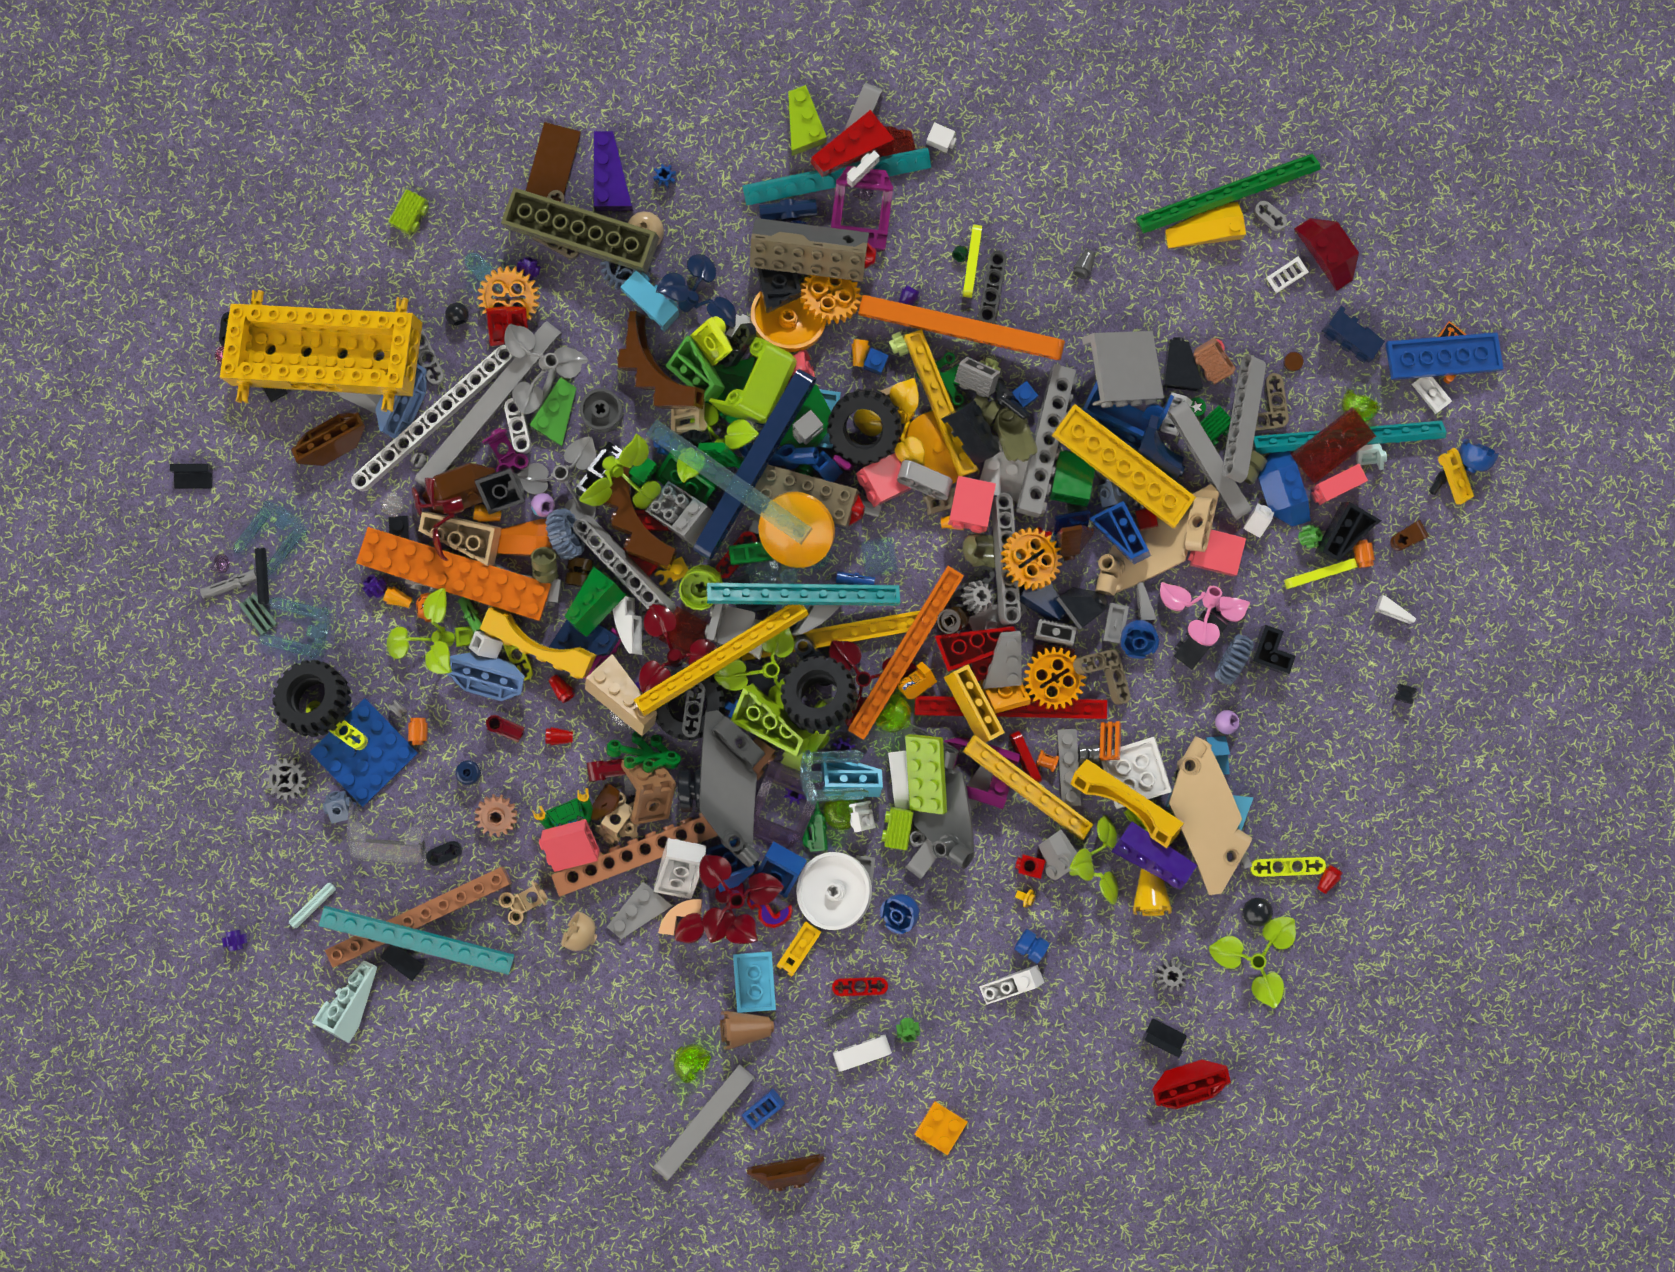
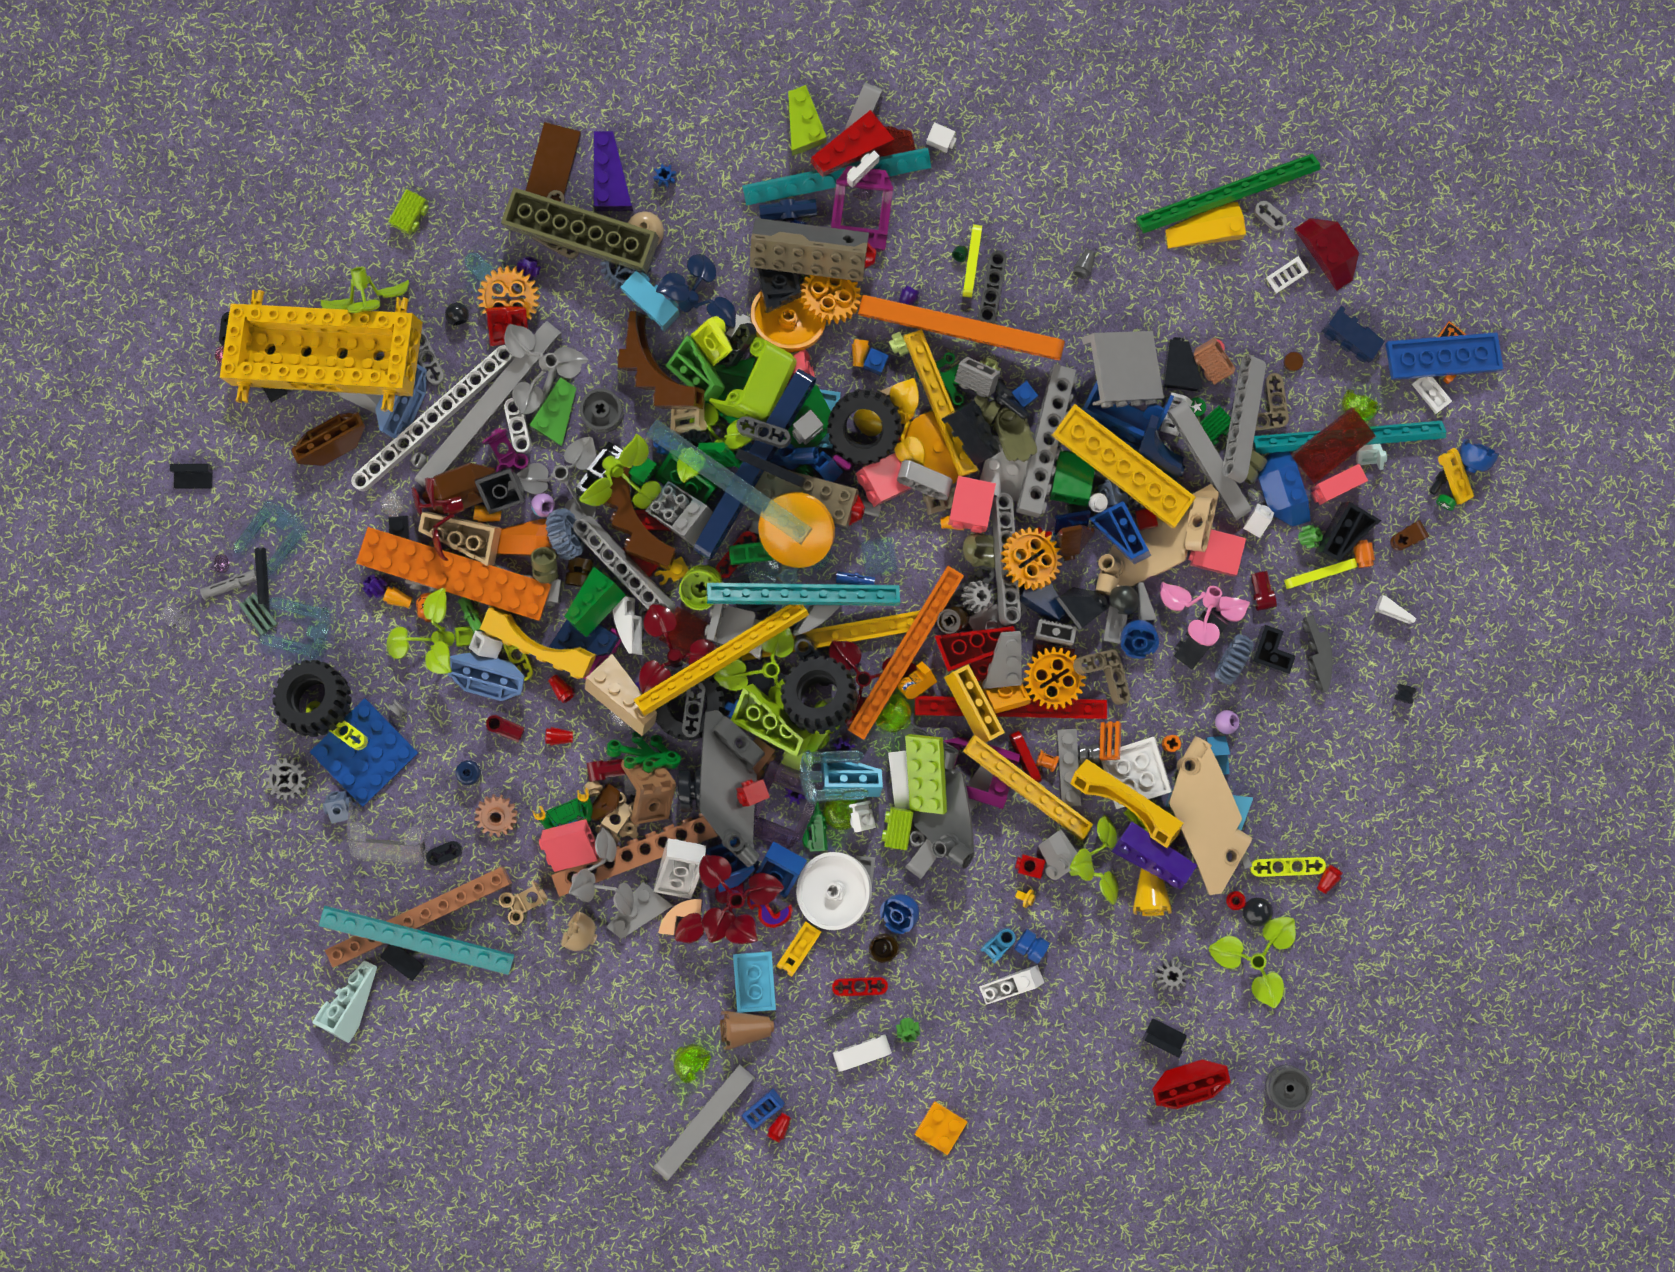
(176, 617): none -> clear bracket
(234, 940): dark purple gear -> none
(312, 905): light aqua axle -> none
(360, 281): none -> lime plant
(417, 731): orange brick -> none
(583, 882): none -> light grey plant
(594, 788): none -> tan plate
(752, 792): none -> red brick
(767, 439): none -> dark grey beam
(770, 468): none -> black beam
(779, 1128): none -> red cone
(787, 1172): reddish brown wedge -> none
(877, 946): none -> dark brown hair
(998, 945): none -> dark azure piece
(1098, 502): none -> white plate
(1124, 599): none -> pearl dark grey hair
(1153, 585): none -> clear purple plate
(1166, 747): none -> orange bush
(1242, 900): none -> red plate
(1255, 496): none -> clear tile
(1263, 594): none -> dark red piece
(1278, 1081): none -> dark grey wheel
(1322, 662): none -> dark grey slope
(1446, 502): none -> green tile

